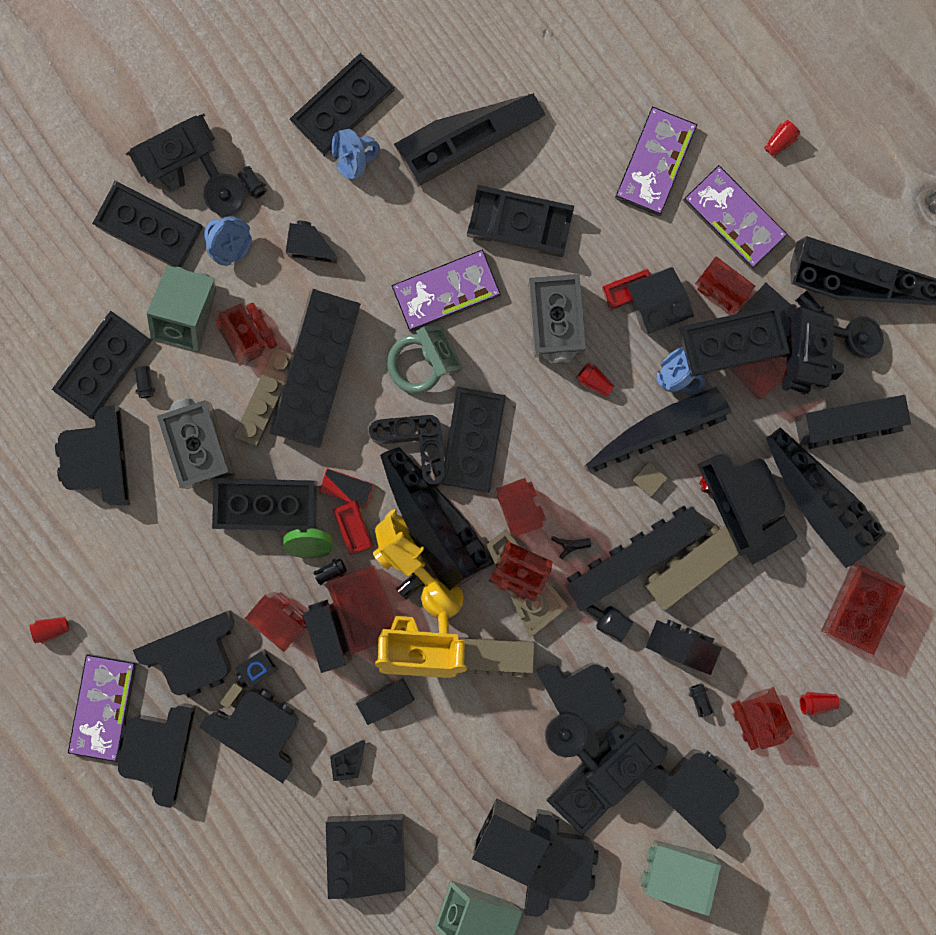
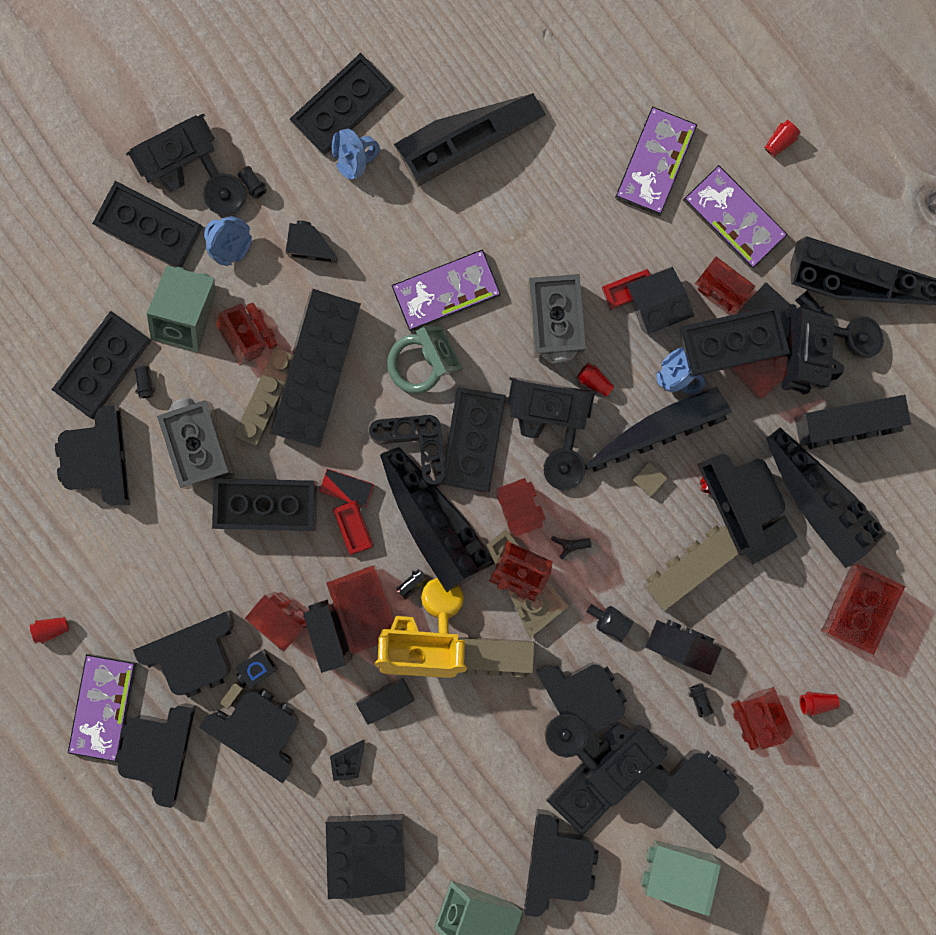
(308, 544): bright green tile -> none
(330, 571): black pin -> none
(400, 551): yellow piece -> none
(511, 844): black slope -> none
(520, 220): black piece -> none
(555, 405): none -> black piece
(636, 557): black brick -> none

